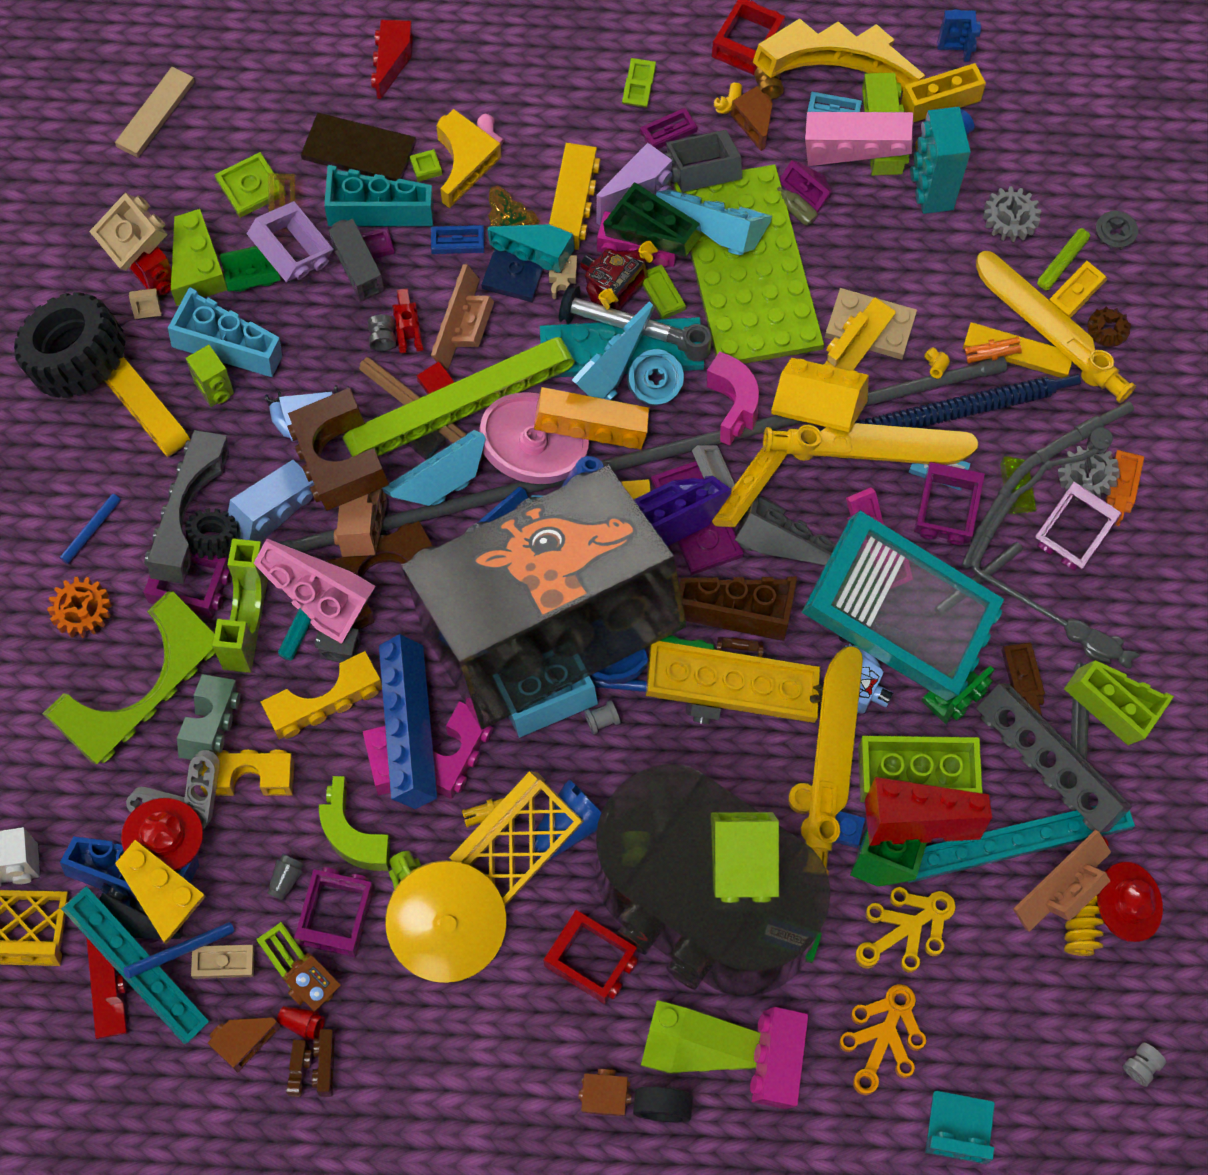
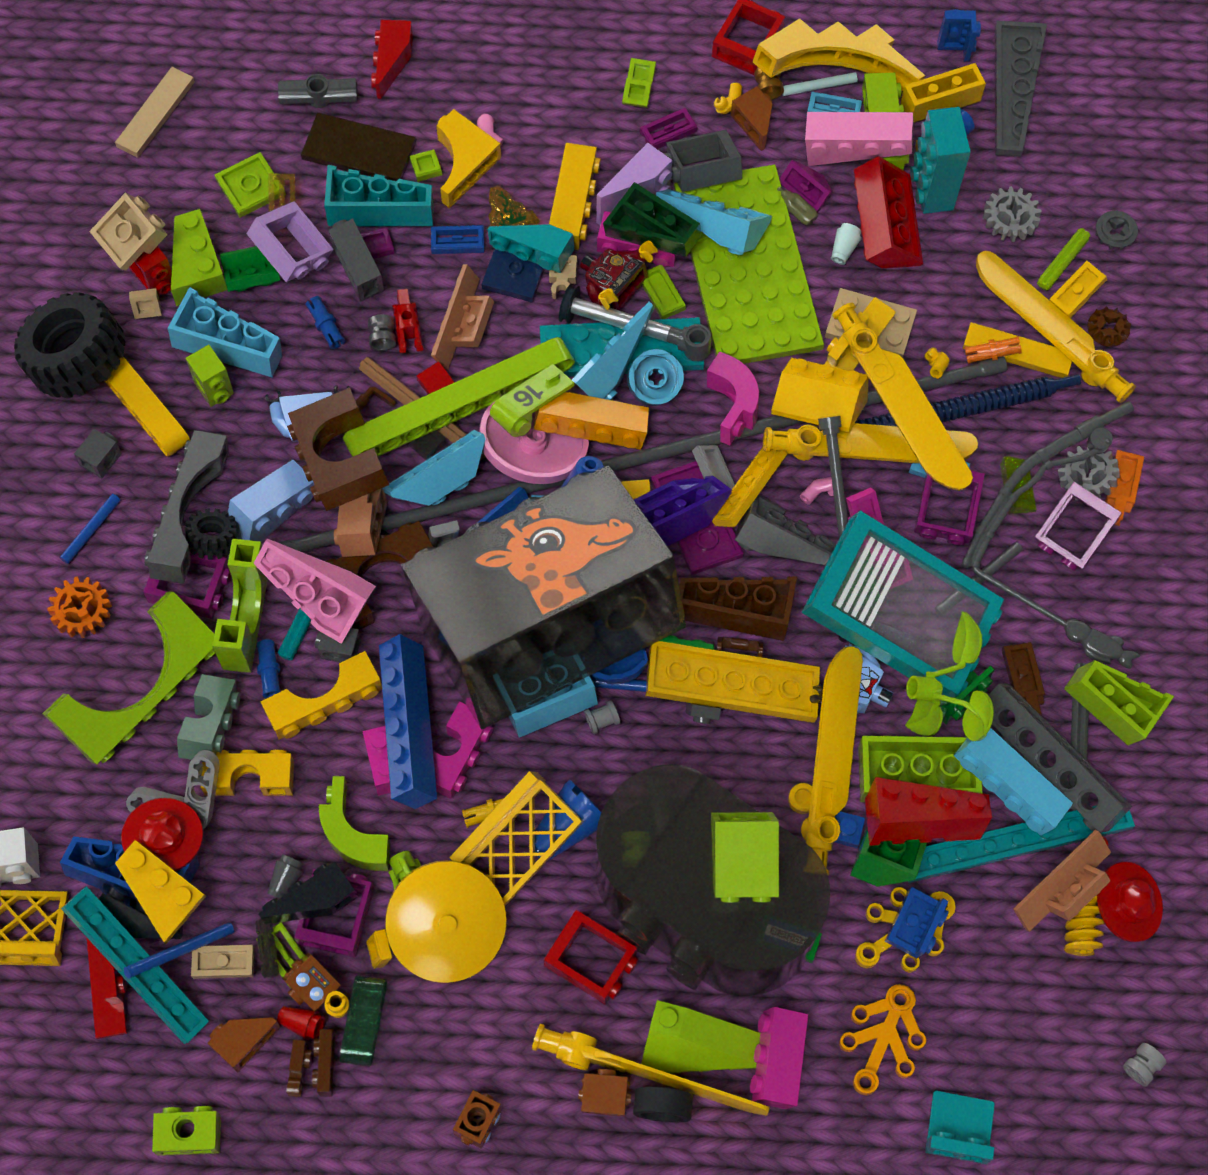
(98, 453): none -> dark grey brick
(202, 1141): none -> lime brick
(267, 949): none -> clear smoke axle
(268, 668): none -> blue pin
(316, 897): none -> black slope
(325, 322): none -> blue pin
(328, 91): none -> dark grey piece
(331, 999): none -> yellow pin
(363, 1021): none -> clear green beam
(364, 398): none -> reddish brown piece
(379, 949): none -> yellow tile
(443, 533): none -> light grey tile
(477, 1106): none -> dark orange head
(516, 407): none -> lime door
(579, 1051): none -> yellow piece
(815, 488): none -> bright pink arm
(820, 84): none -> light aqua bar
(830, 428): none -> dark grey piece
(845, 242): none -> light aqua cone
(887, 215): none -> red slope
(906, 404): none -> yellow piece
(916, 923): none -> blue bracket
(928, 690): none -> lime plant
(1014, 781): none -> medium azure brick
(1016, 68): none -> dark grey wing

